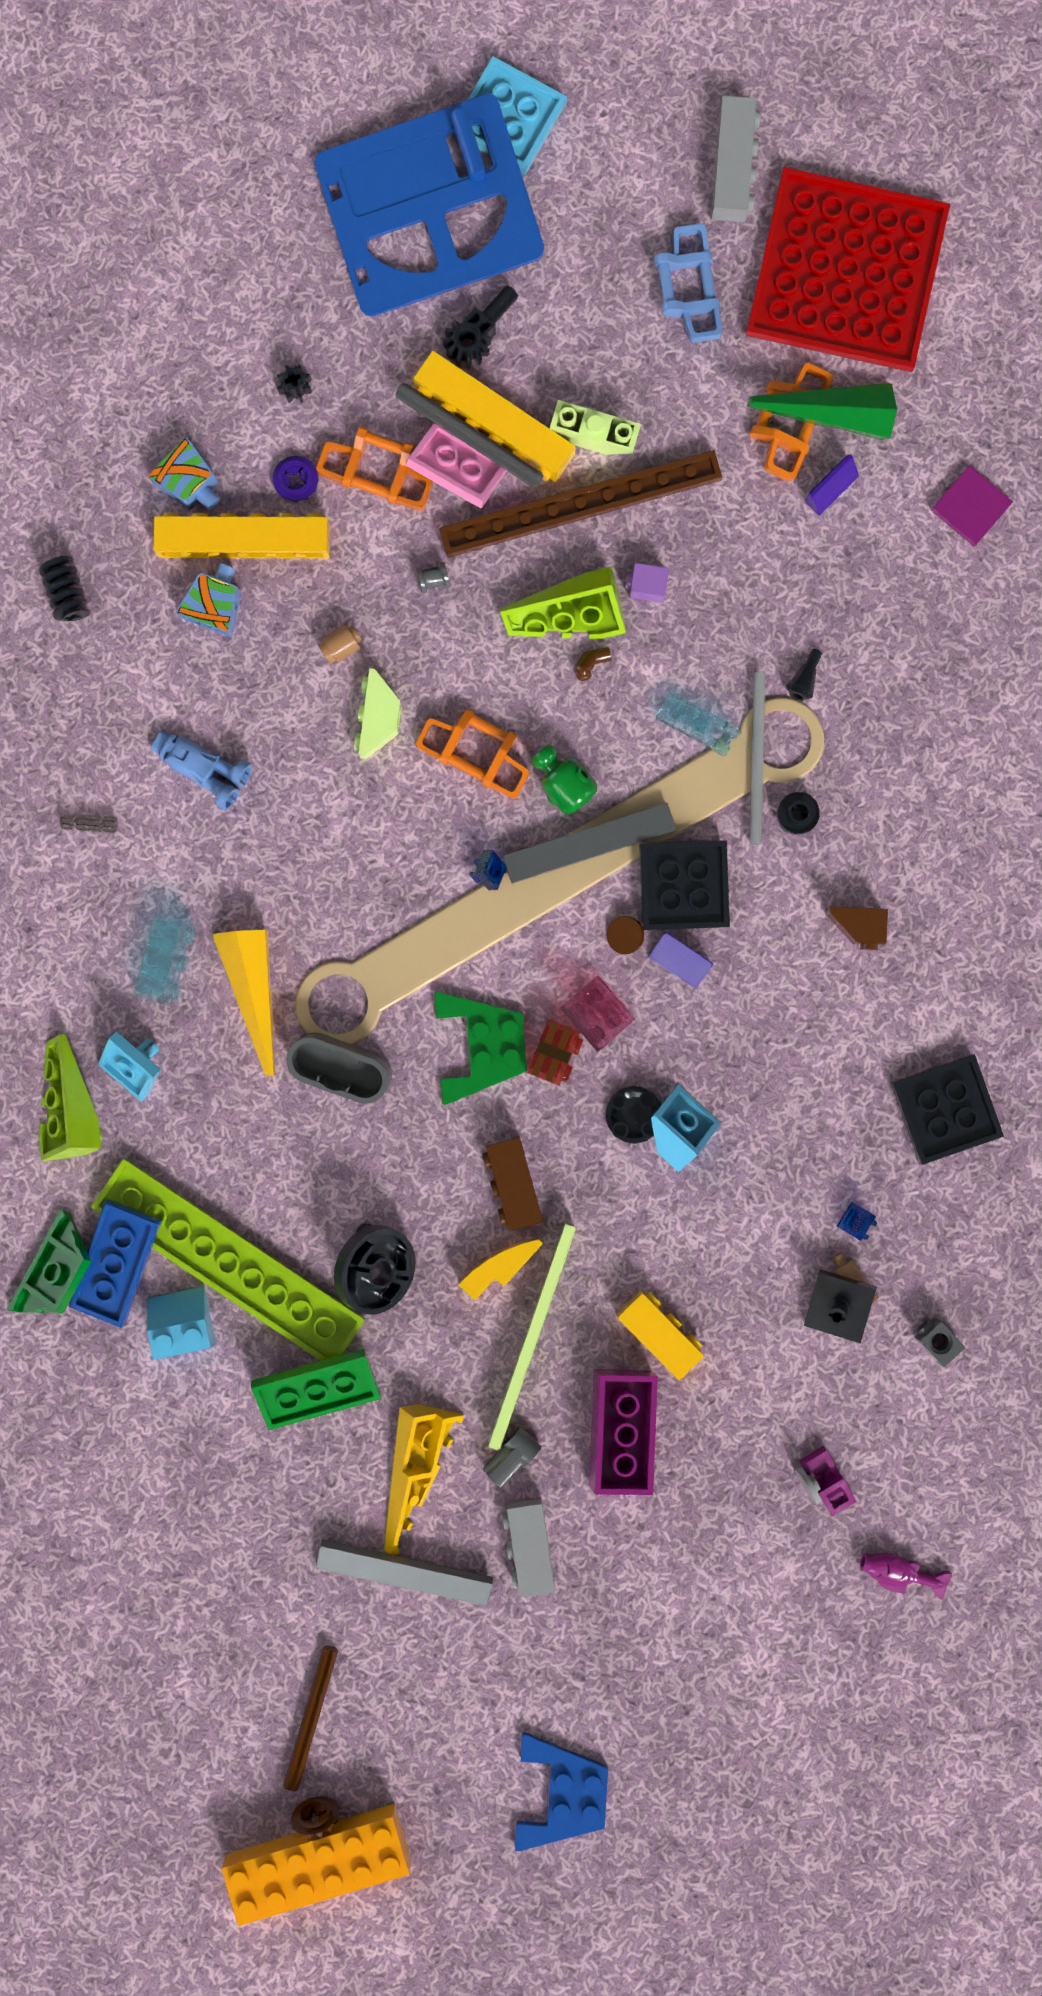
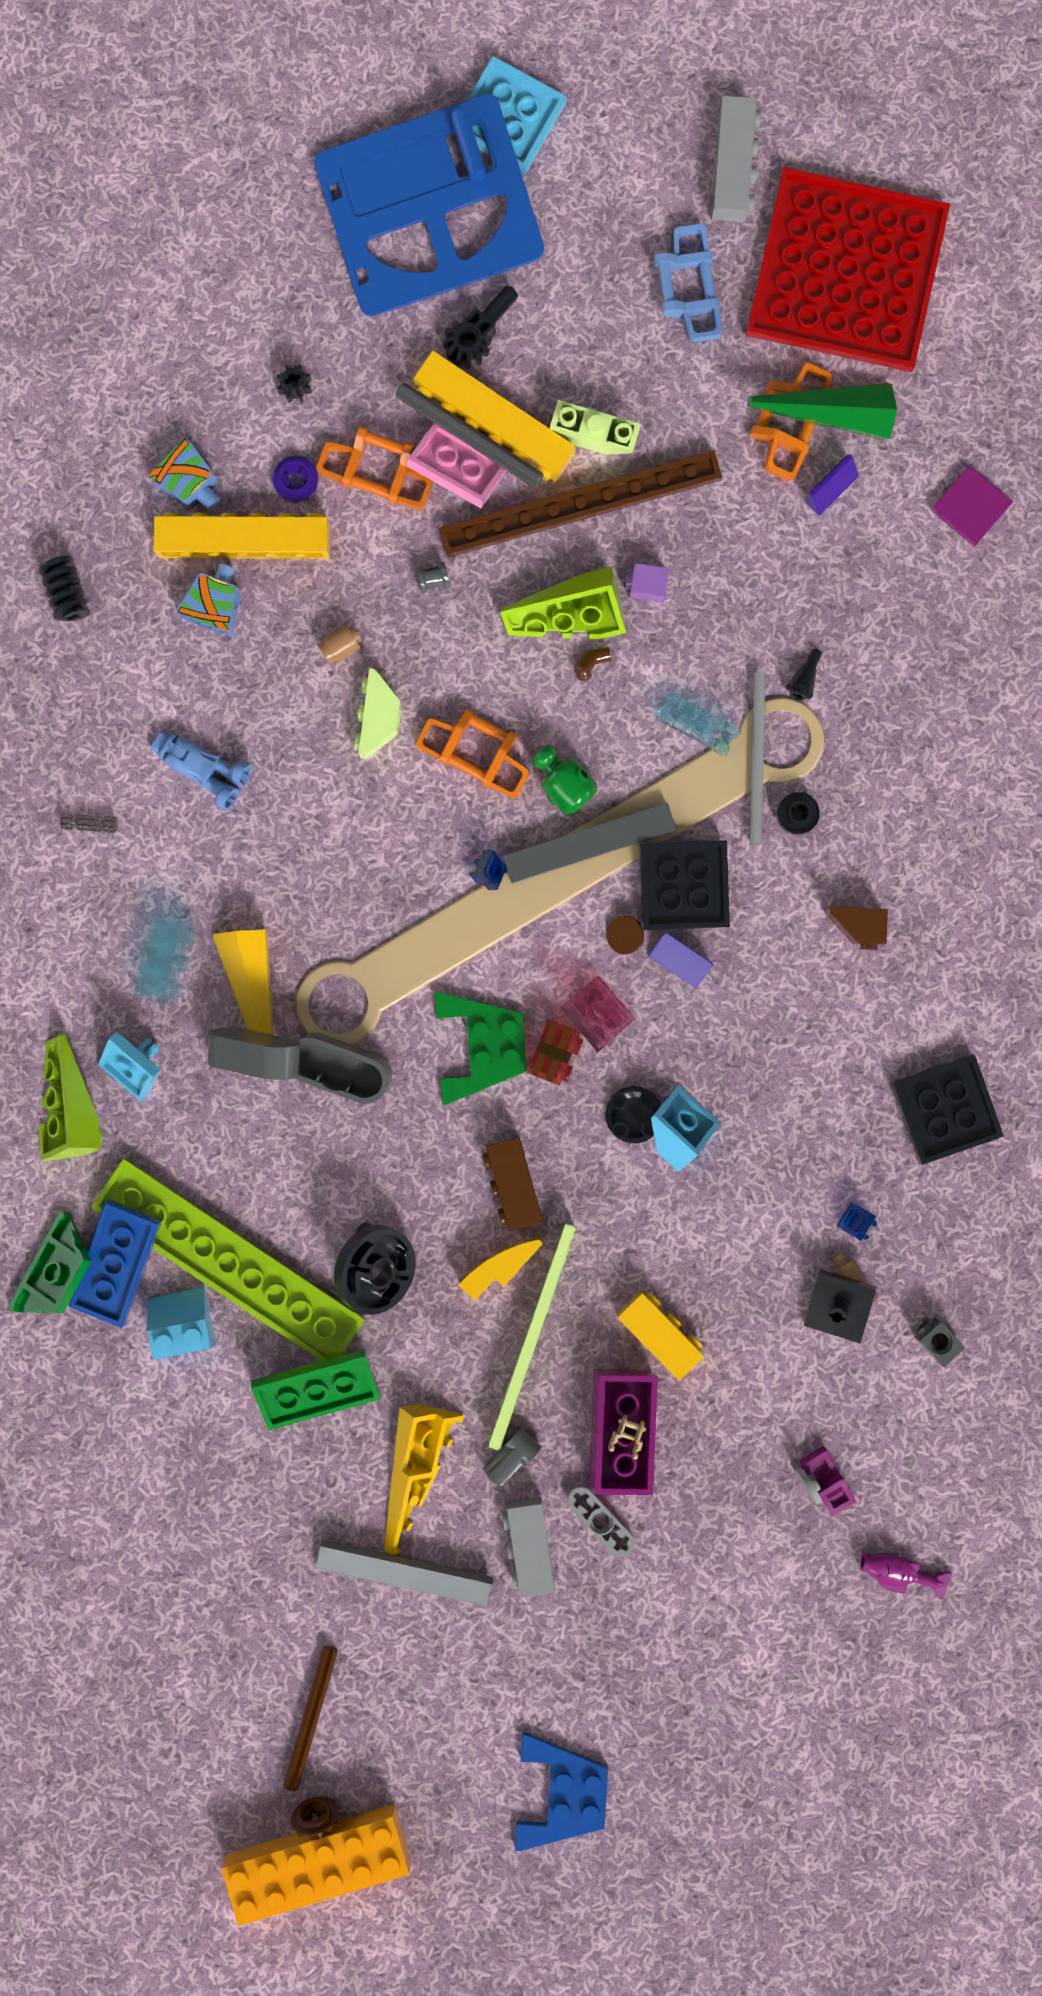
(253, 1053): none -> dark grey plant
(619, 1434): none -> tan piece
(621, 1531): none -> light grey beam

